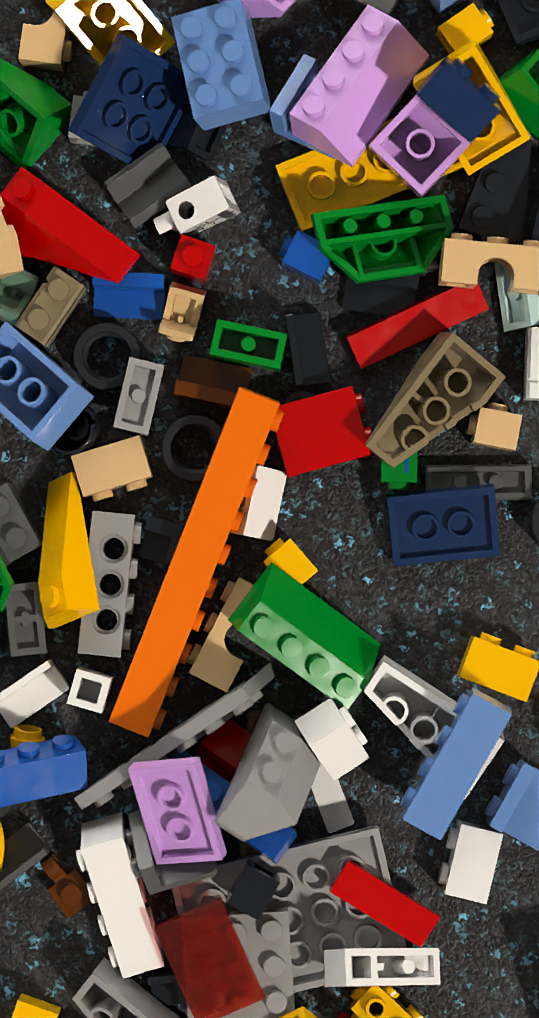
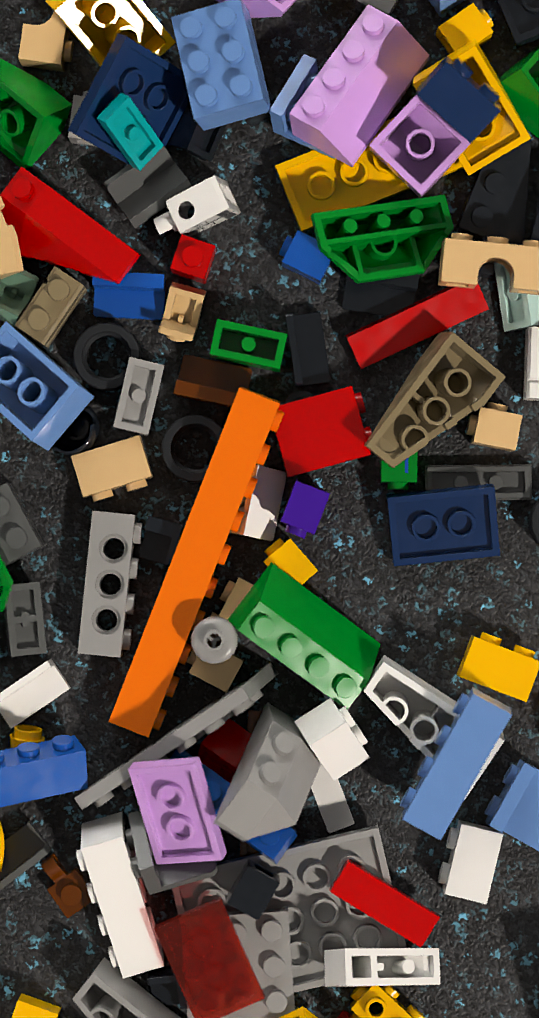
(65, 564): yellow wedge -> none
(90, 689): white brick -> none
(130, 131): none -> teal plate
(226, 633): none -> light grey head
(304, 509): none -> dark purple brick

